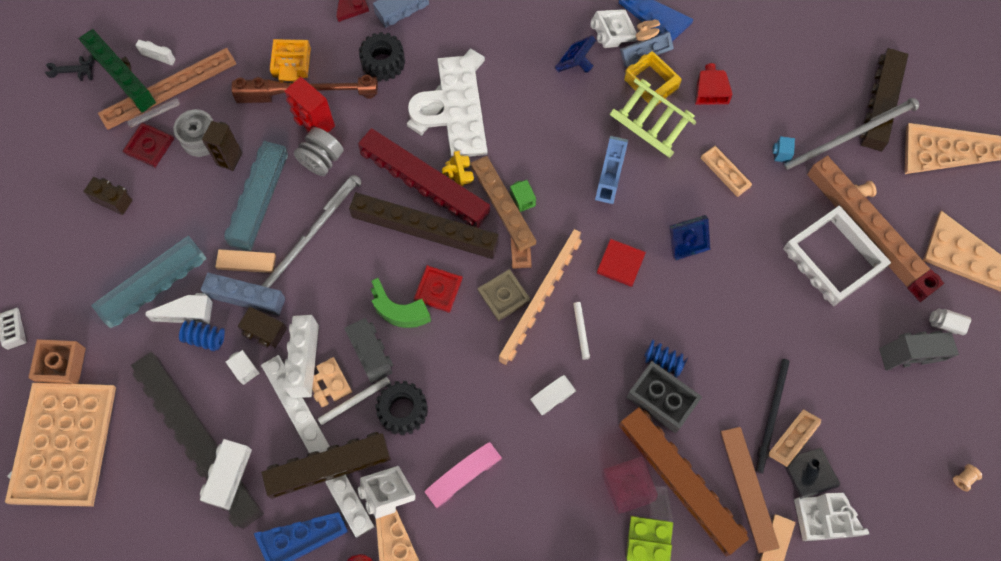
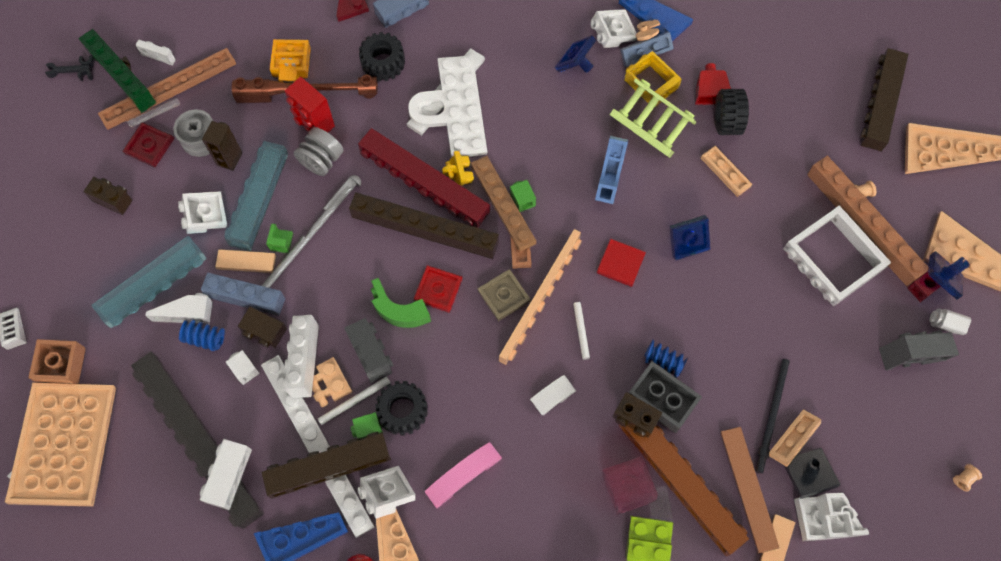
(202, 212): none -> white plate
(279, 240): none -> bright green panel
(365, 425): none -> bright green brick
(637, 415): none -> dark brown brick
(731, 111): none -> black tyre
(784, 149): dark azure plate -> none
(911, 104): light grey bar -> none
(948, 274): none -> clear blue tile

